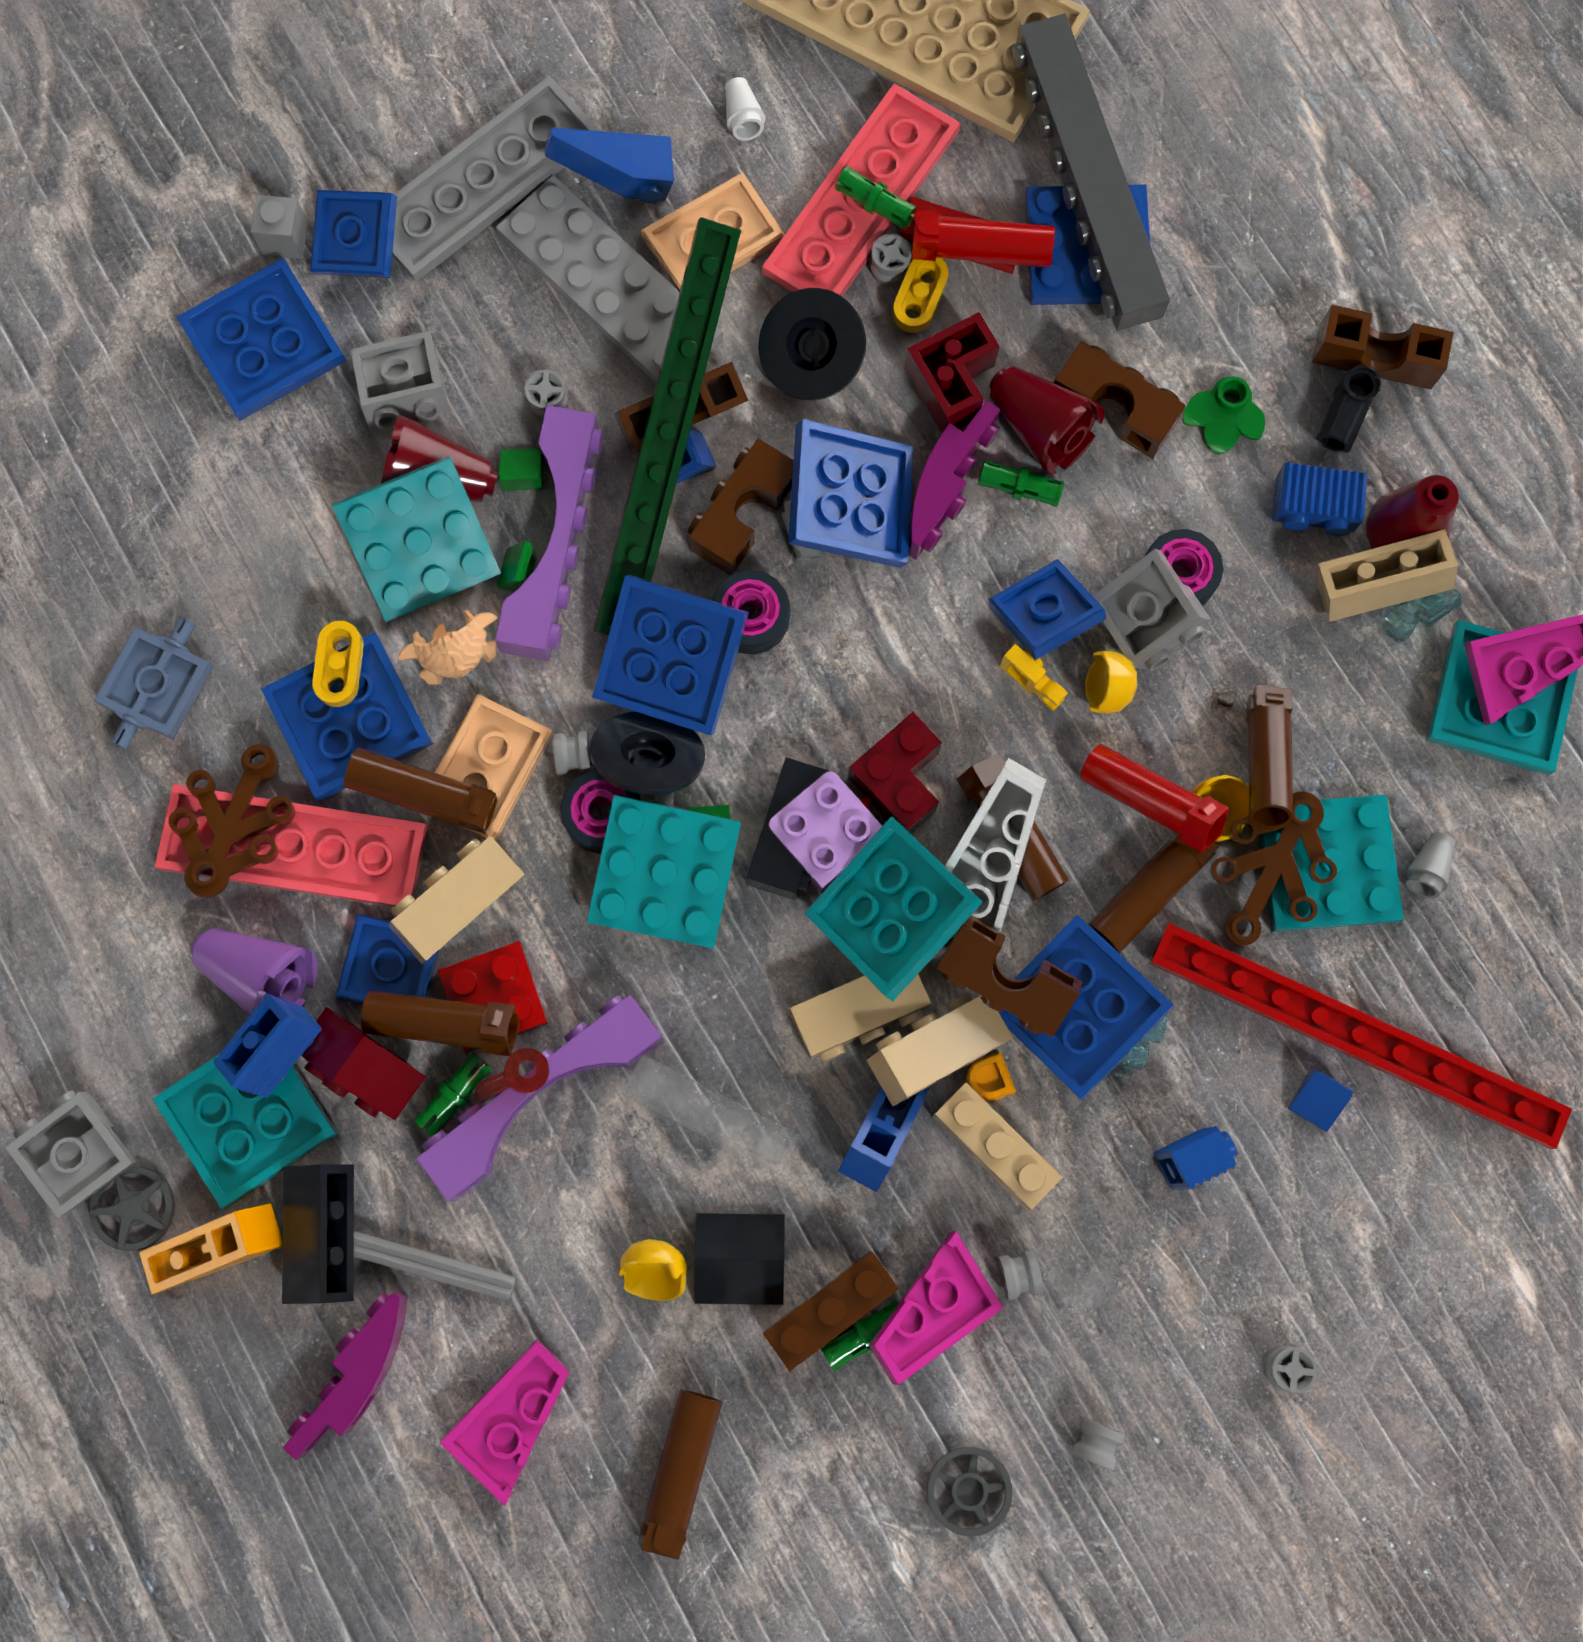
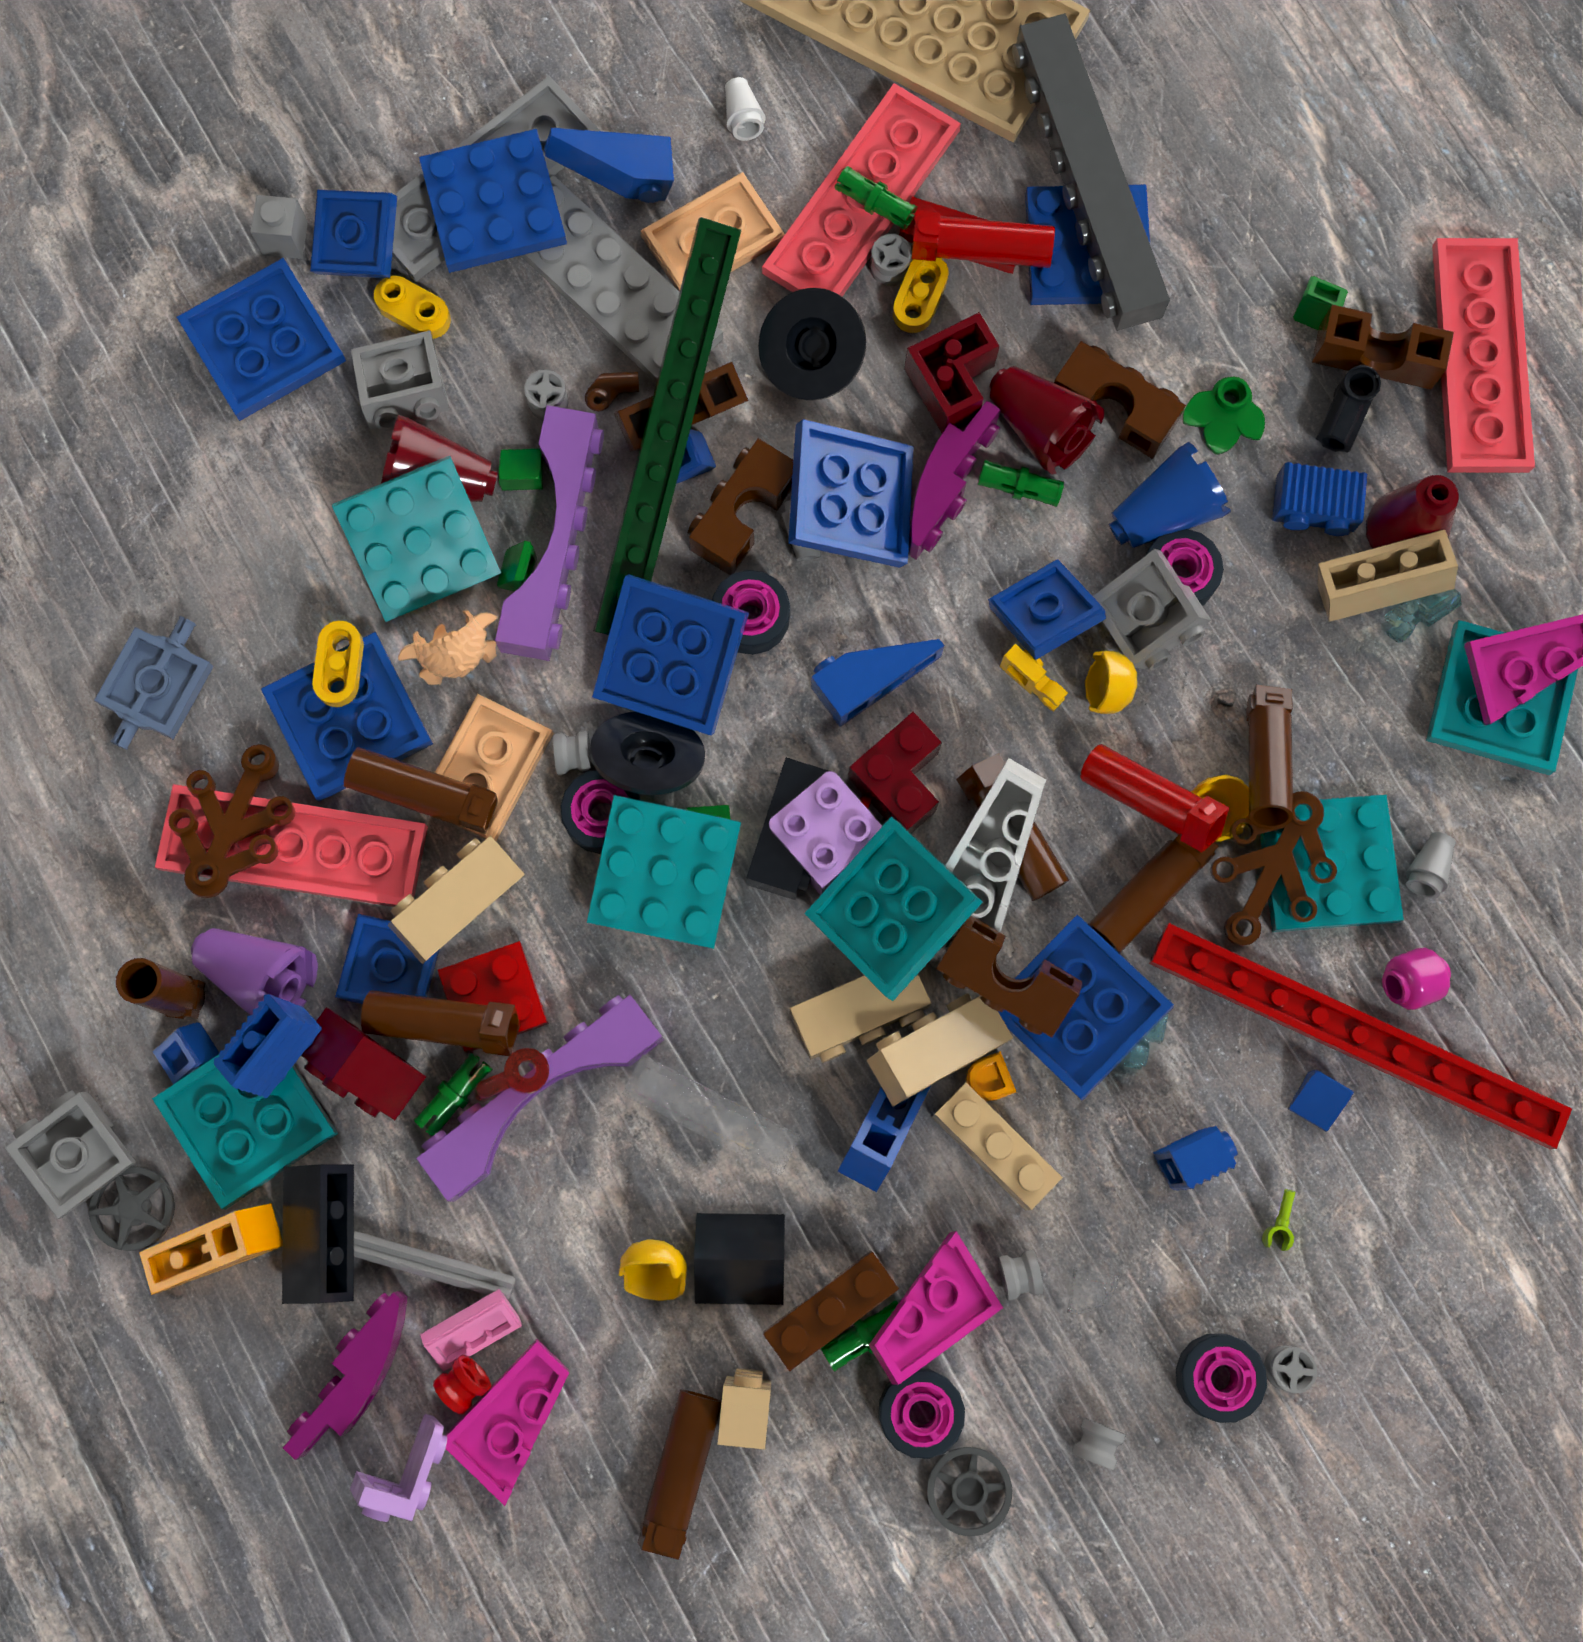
(160, 989): none -> reddish brown piece
(185, 1051): none -> blue slope
(385, 1498): none -> lavender bracket
(410, 304): none -> yellow plate
(462, 1384): none -> red wheel
(471, 1329): none -> bright pink plate
(492, 200): none -> blue plate
(607, 388): none -> reddish brown arm
(744, 1410): none -> tan brick
(866, 676): none -> blue slope
(927, 1439): none -> wheel
(1170, 500): none -> blue cone
(1246, 1382): none -> wheel
(1282, 1223): none -> lime hand
(1317, 301): none -> green slope
(1416, 978): none -> dark pink head
(1487, 364): none -> coral plate

